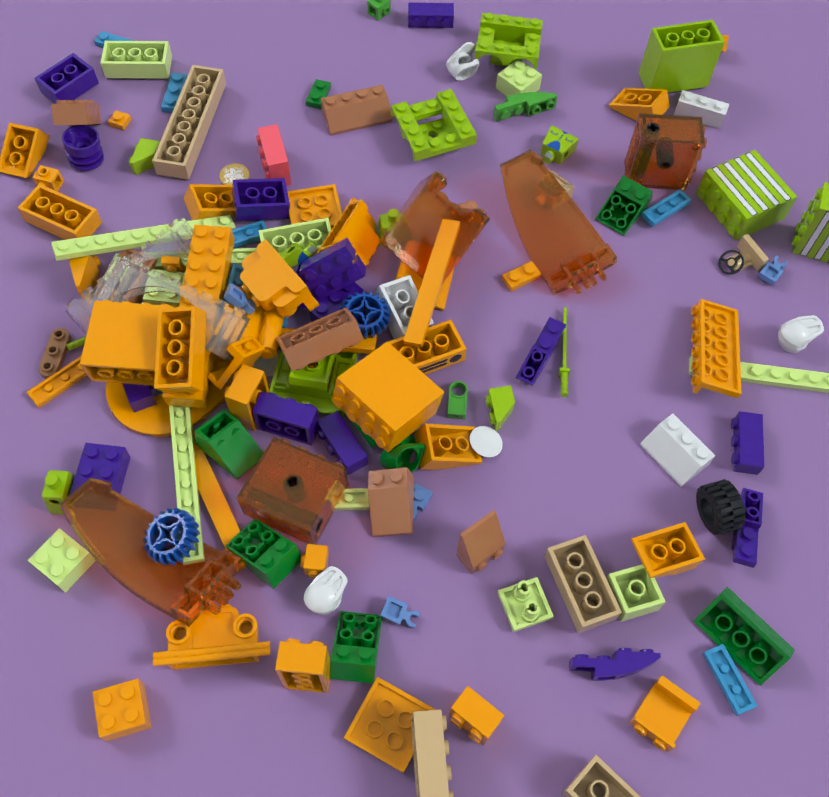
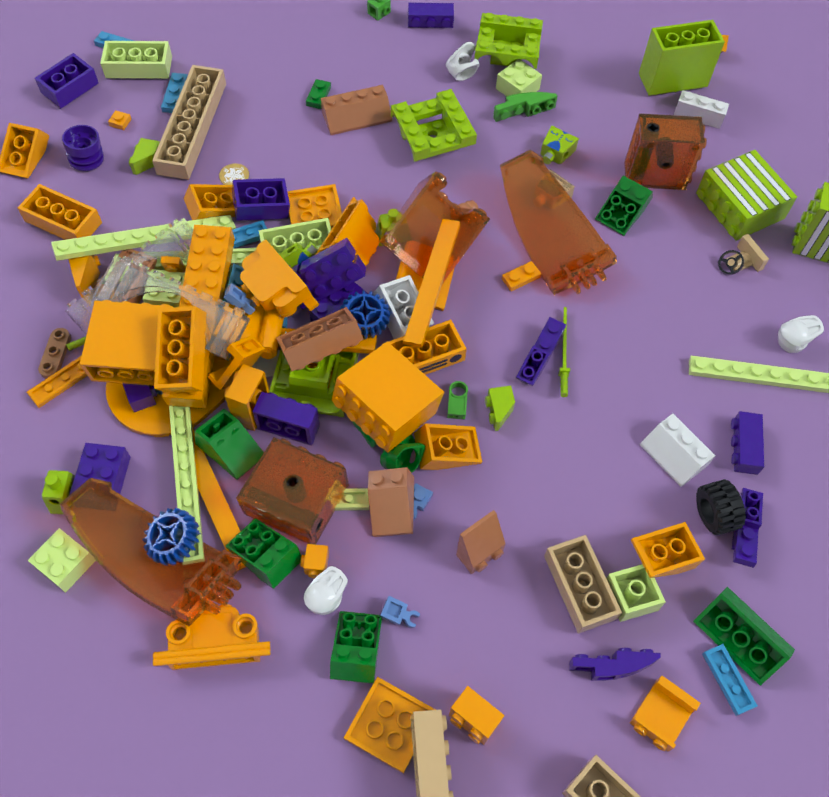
(48, 177): light orange brick -> none
(76, 112): nougat brick -> none
(121, 710): light orange brick -> none
(273, 153): coral brick -> none
(303, 666): light orange brick -> none
(342, 442): dark purple brick -> none
(486, 441): white sticker -> none
(525, 604): yellowish green plate -> none
(640, 100): light orange slope -> none
(666, 208): dark azure plate -> none
(715, 349): light orange bracket -> none
(772, 271): medium blue plate -> none

